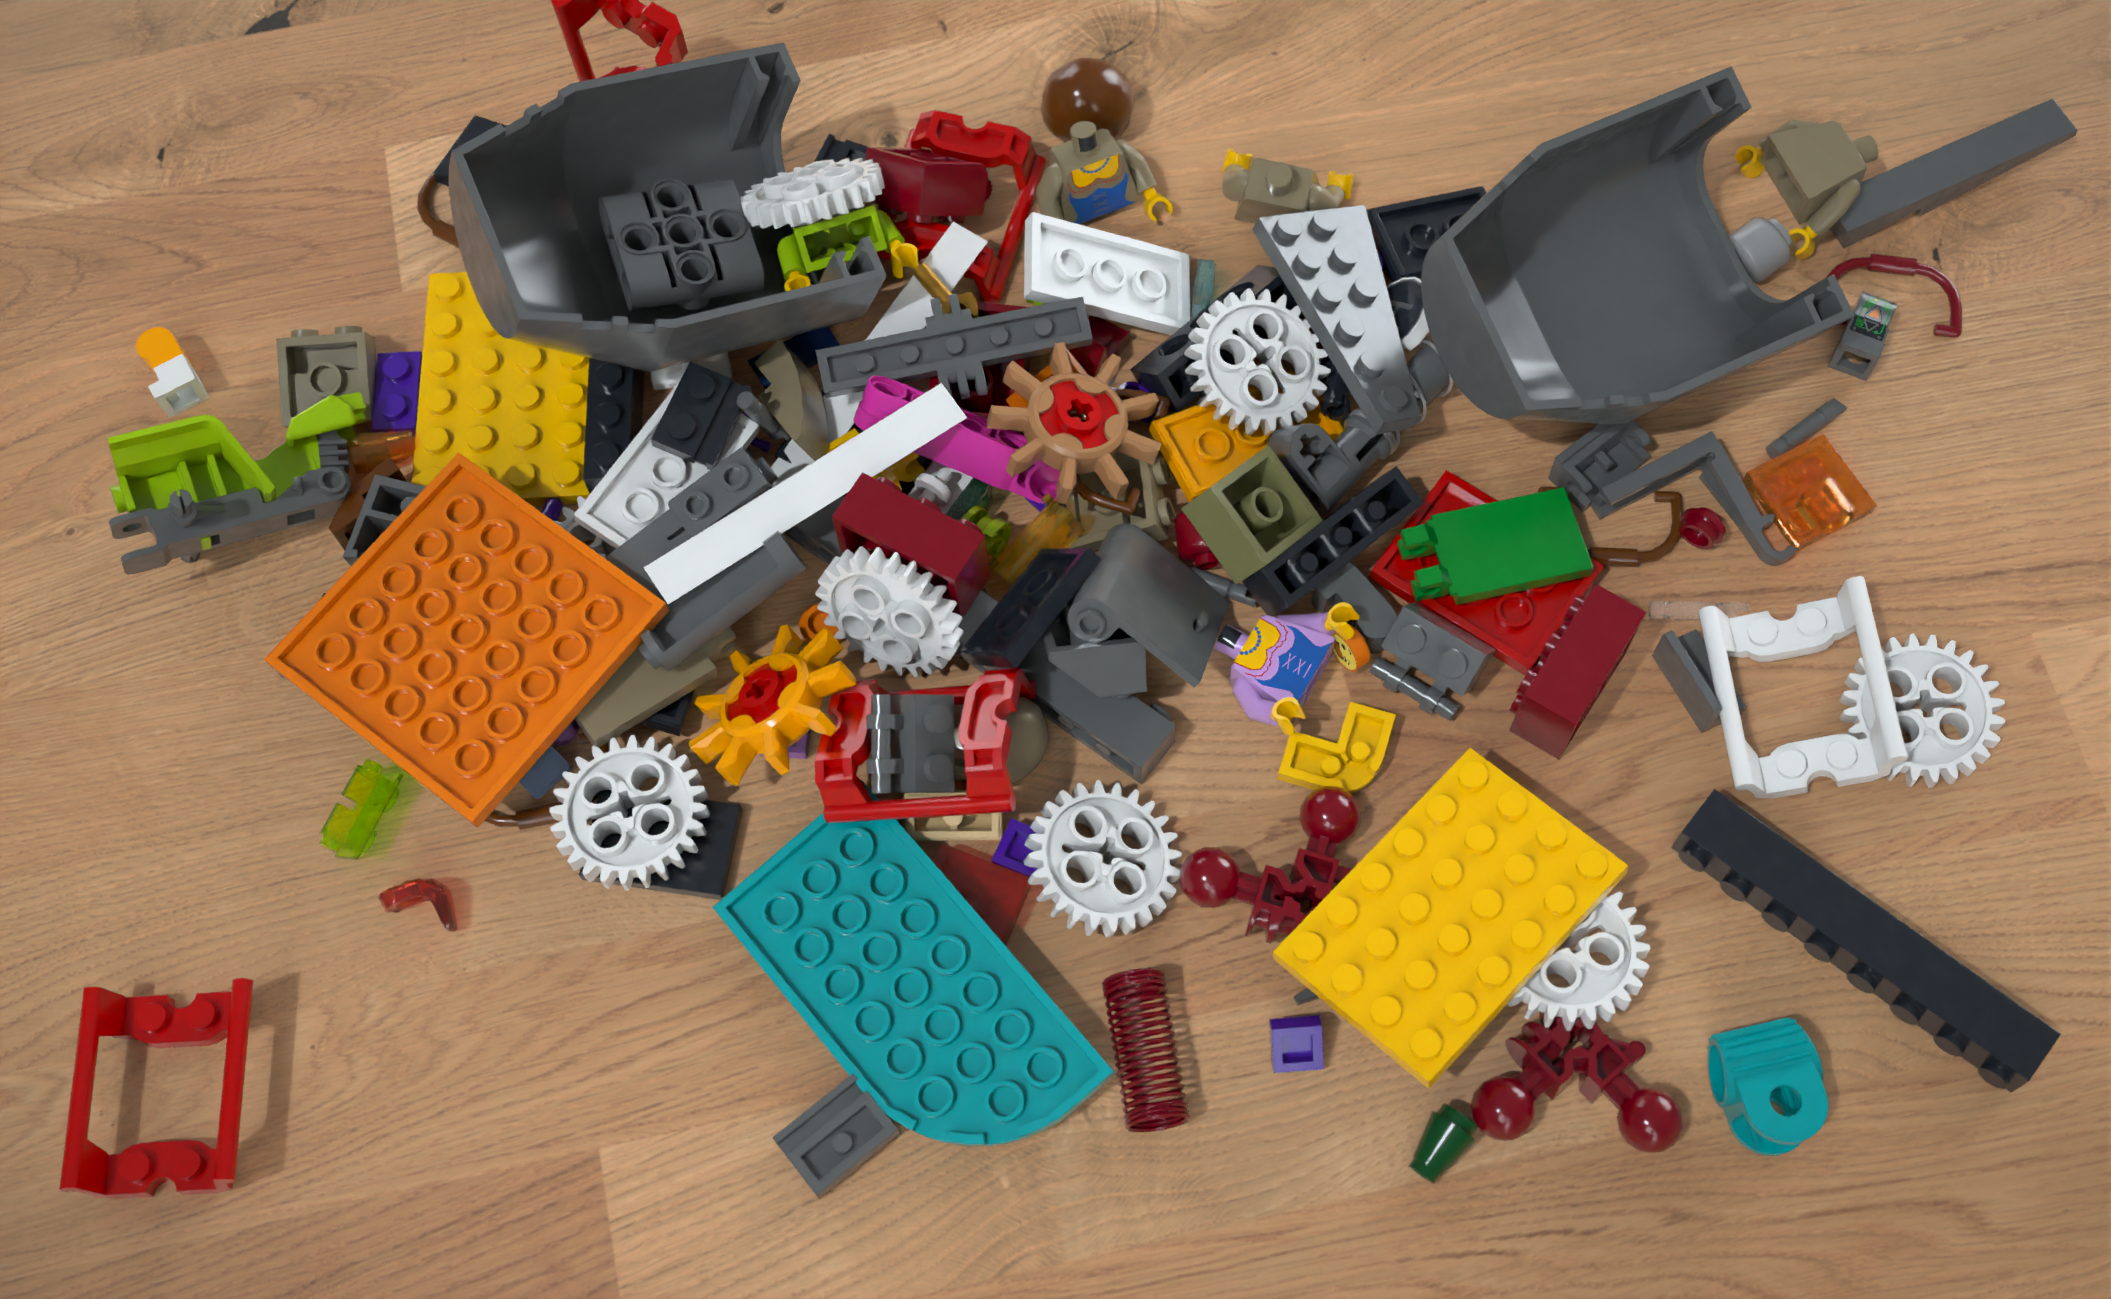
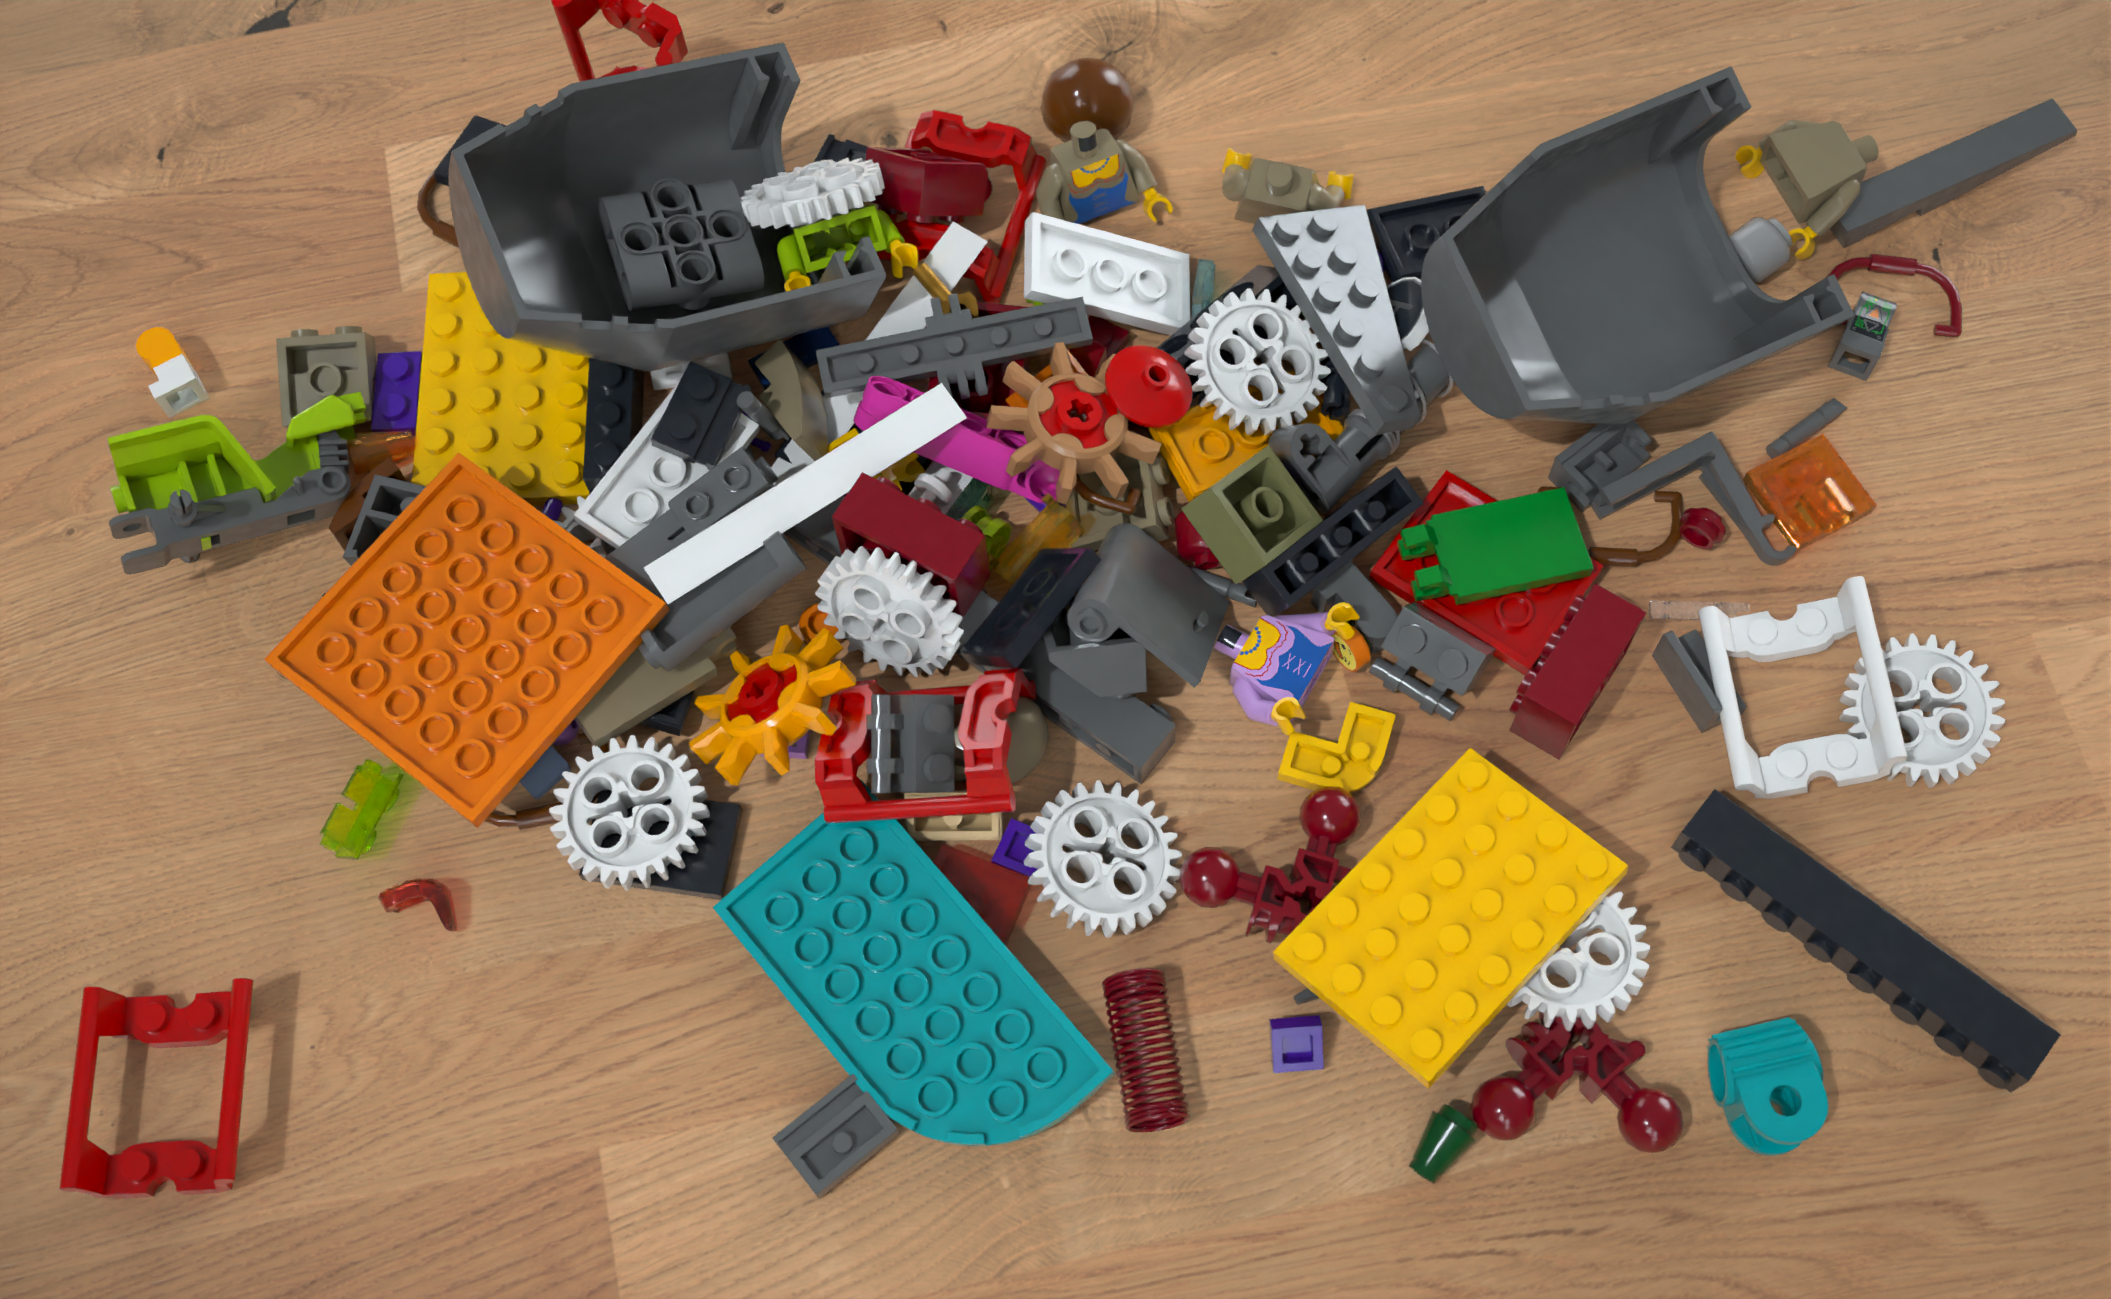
(1142, 398): none -> red dish

